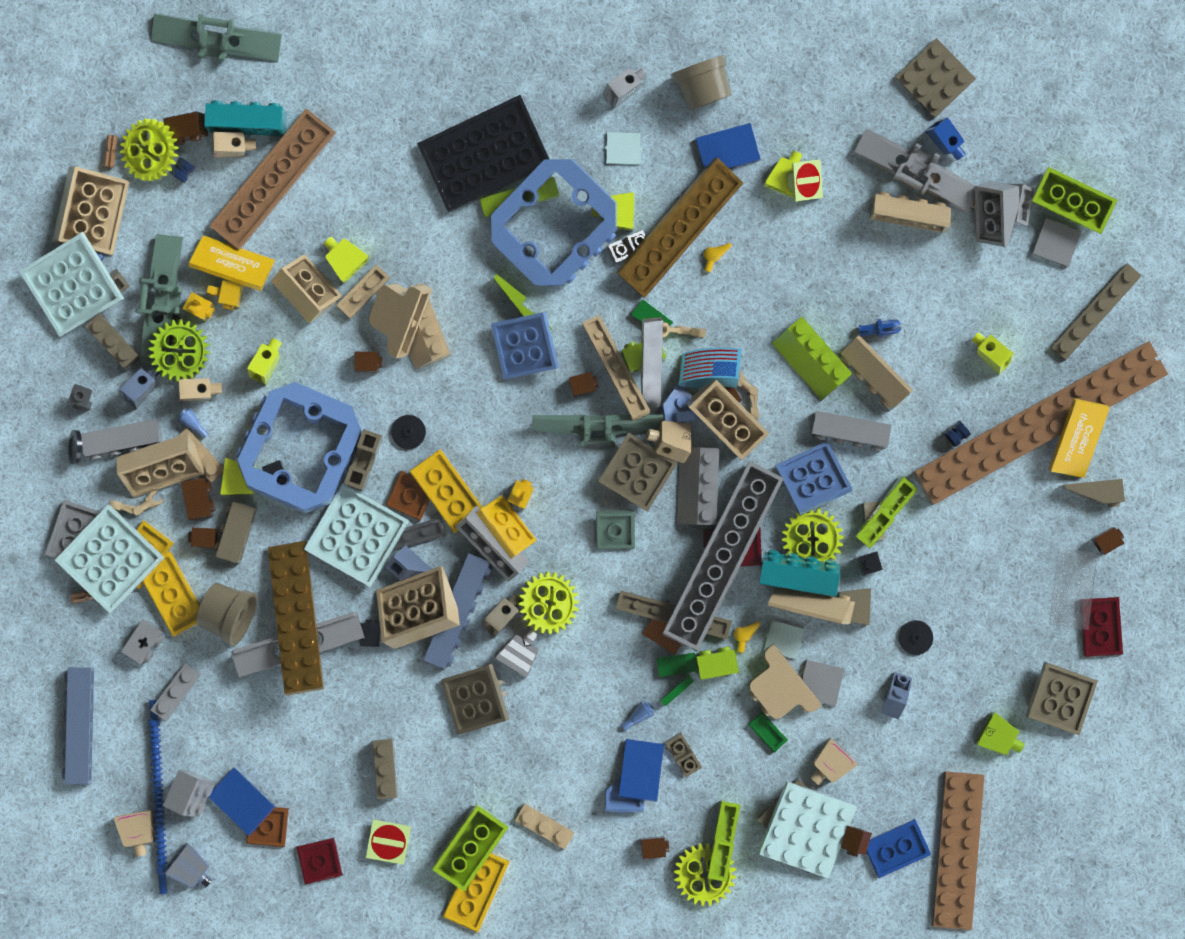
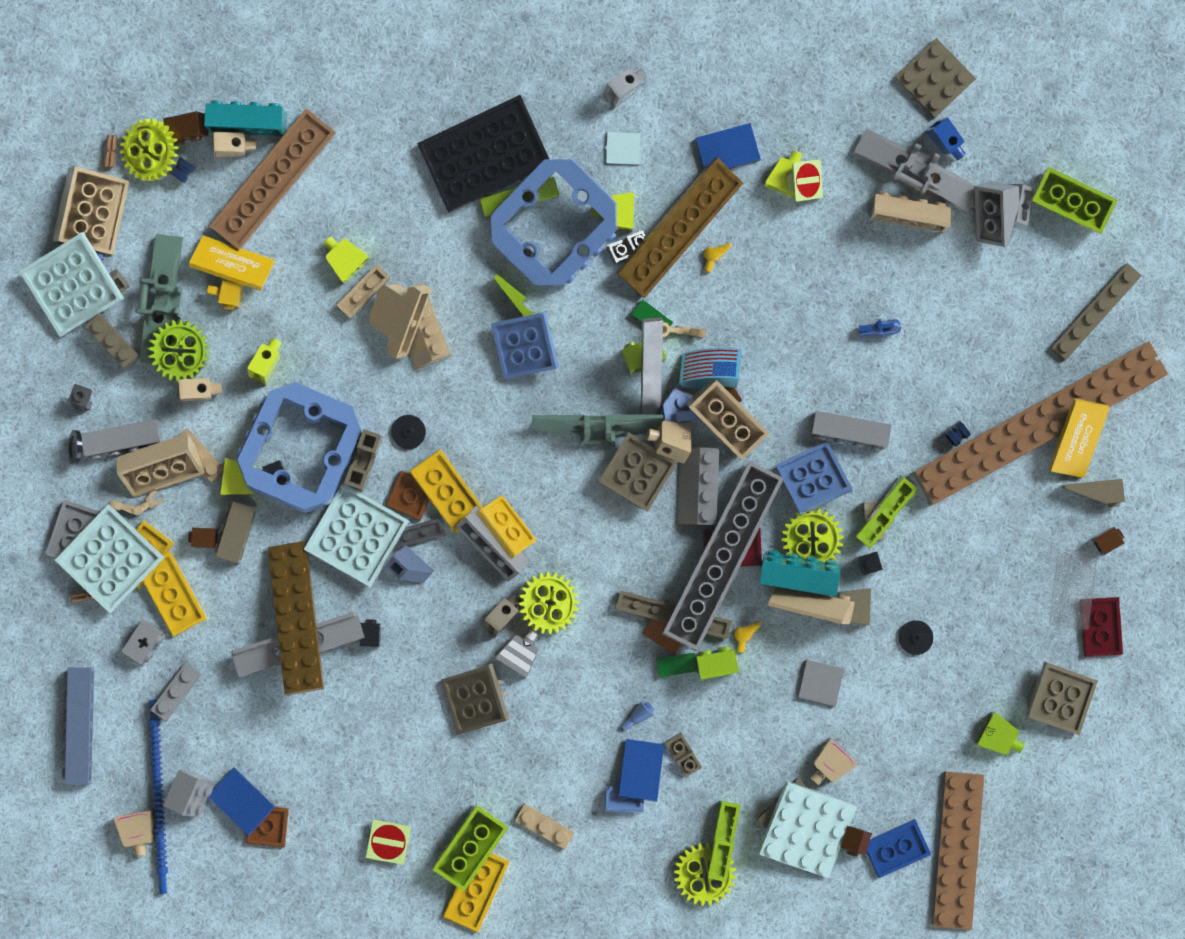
(135, 392): sand blue torso -> none
(188, 868): sand blue torso -> none
(189, 419): medium blue cone -> none
(198, 499): reddish brown brick -> none
(199, 306): yellow brick -> none
(216, 44): sand green piece -> none
(227, 612): dark tan piece -> none
(306, 288): tan slope -> none
(319, 860): dark red tile -> none
(367, 362): reddish brown brick -> none
(385, 768): dark tan arch -> none
(416, 608): tan slope -> none
(465, 591): sand blue brick -> none
(521, 493): yellow brick -> none
(583, 384): reddish brown brick -> none
(615, 529): sand green tile -> none
(616, 368): tan plate -> none
(654, 847): reddish brown brick -> none
(677, 690): green tile -> none
(703, 82): dark tan piece -> none
(753, 391): tan piece -> none
(767, 732): green tile -> none
(781, 687): tan brick -> none
(785, 637): light aqua piece -> none
(811, 358): lime slope -> none
(875, 372): tan slope -> none
(896, 695): sand blue slope -> none
(998, 358): neon yellow torso -> none
(1056, 242): light grey tile -> none

